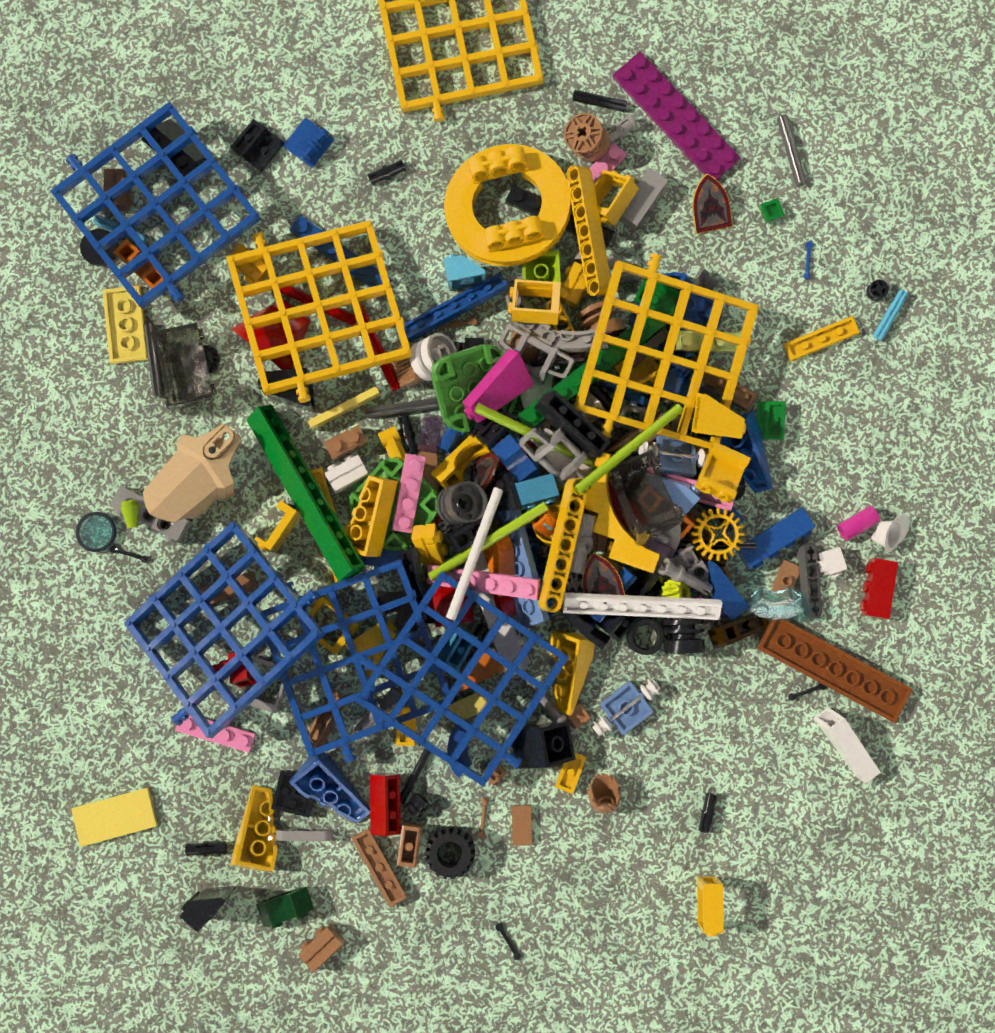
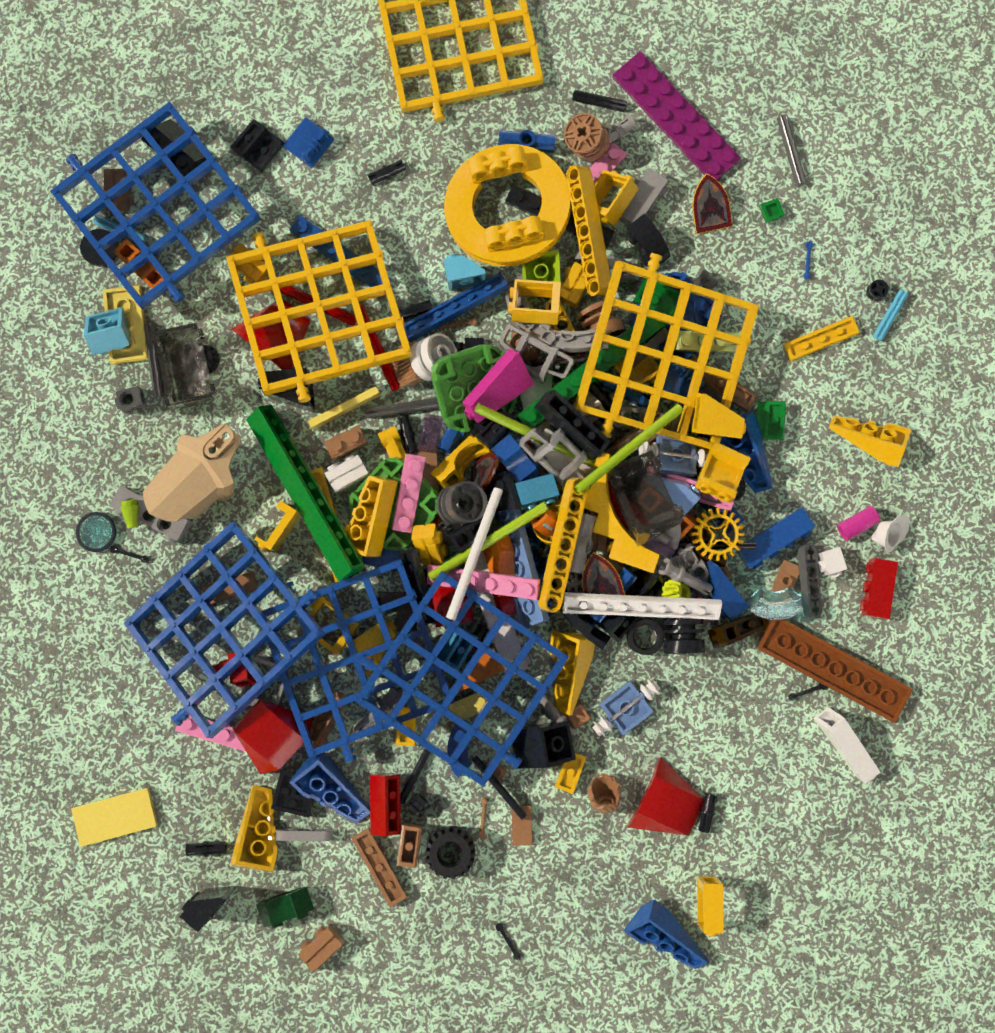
(107, 331): none -> medium azure slope
(138, 399): none -> dark grey brick
(269, 735): none -> red wedge
(415, 309): none -> black pin
(500, 789): none -> black bar
(541, 142): none -> blue piece
(647, 239): none -> black brick
(659, 927): none -> blue wedge
(668, 803): none -> red wedge
(880, 442): none -> yellow wedge

